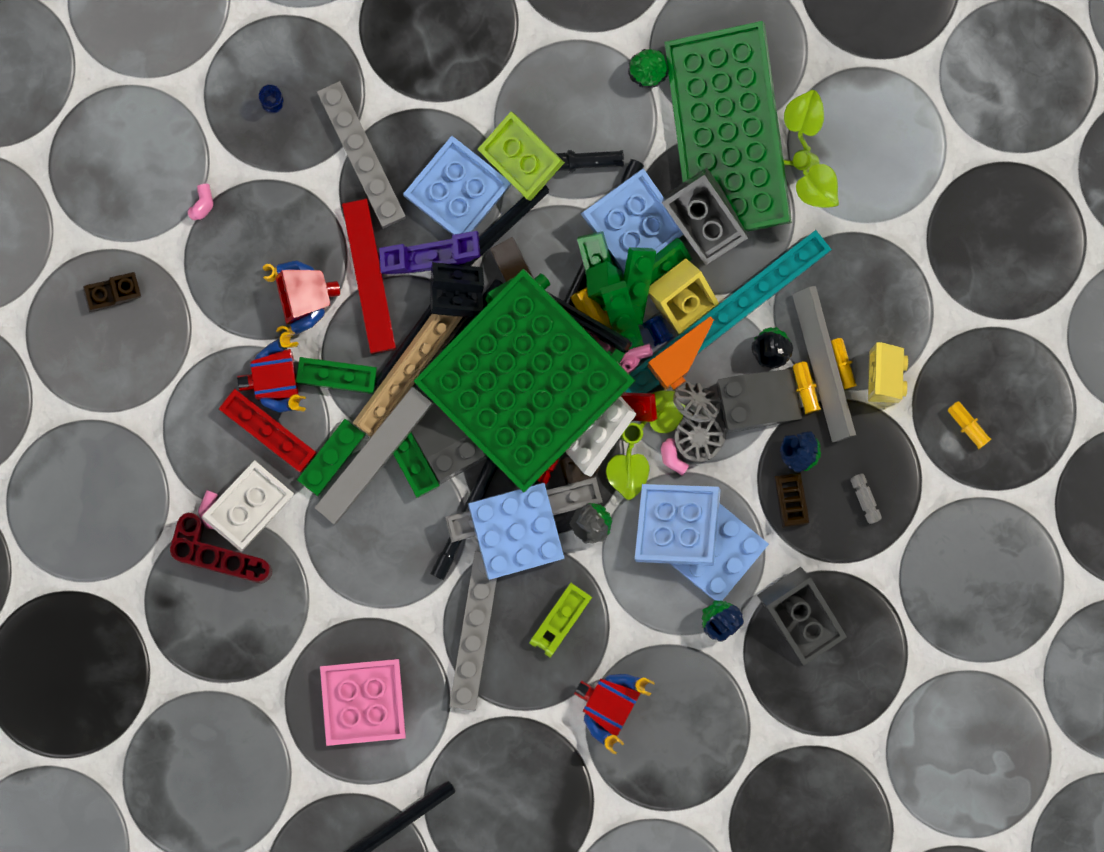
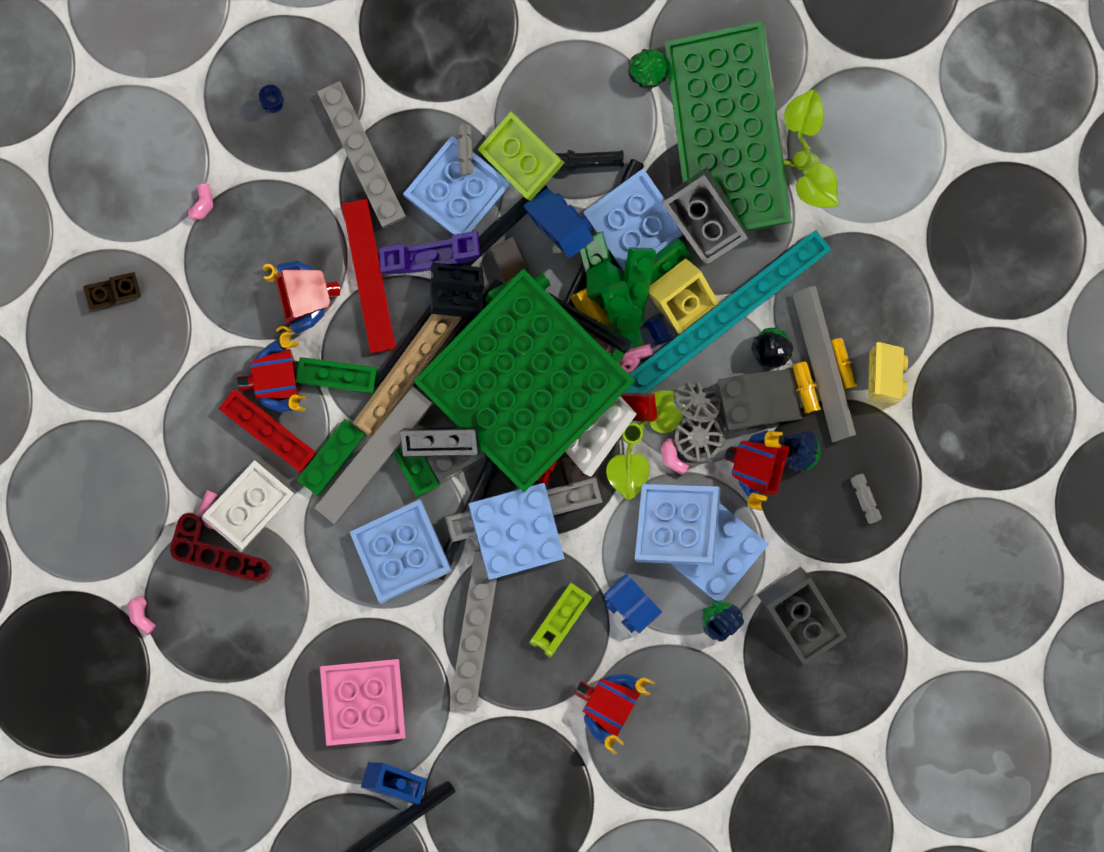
(136, 615): none -> bright pink arm
(393, 782): none -> blue slope
(400, 551): none -> light blue plate
(440, 441): none -> plate
(465, 149): none -> light grey axle
(559, 222): none -> blue brick
(591, 523): dark grey piece -> none
(632, 604): none -> blue brick
(675, 361): orange slope -> none
(758, 465): none -> torso
(794, 521): dark brown slope -> none
(968, 424): yellow axle -> none

